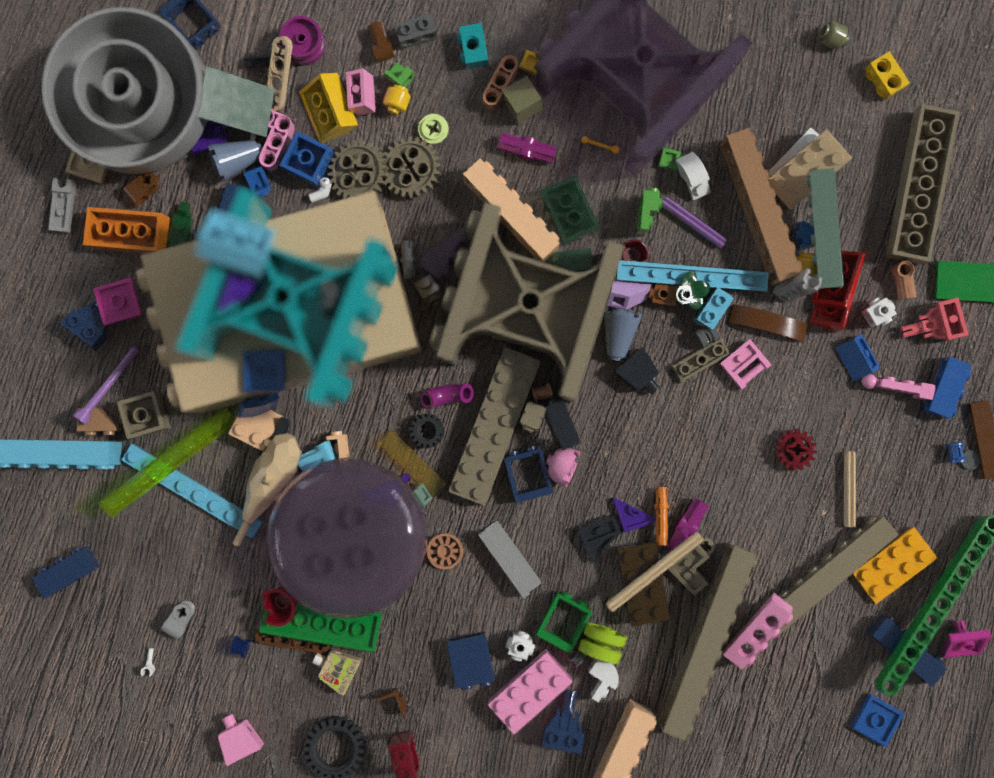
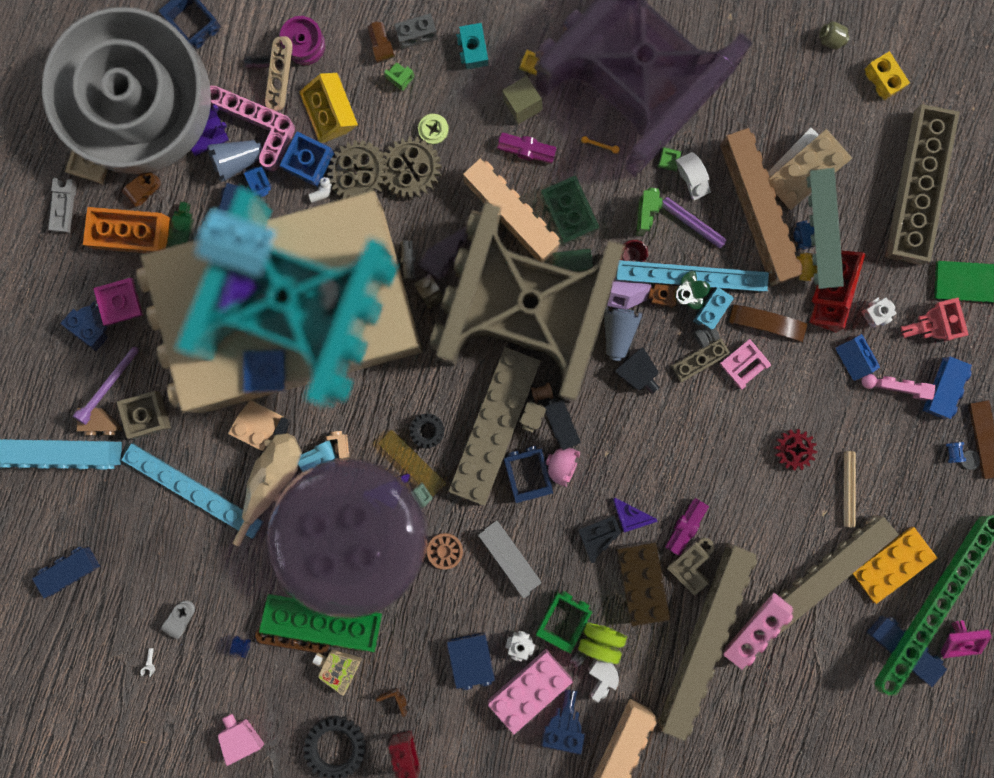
(167, 462): clear neon green plate -> none
(236, 102): sticker -> none
(256, 406): blue slope -> none
(279, 606): dark red helmet -> none
(360, 92): bright pink brick -> none
(396, 99): yellow head -> none
(446, 394): magenta cylinder -> none
(500, 74): nougat beam -> none
(654, 571): tan axle -> none
(661, 516): orange pin -> none
(797, 286): light grey plate -> none
(877, 720): blue tile -> none
(904, 283): nougat piece -> none

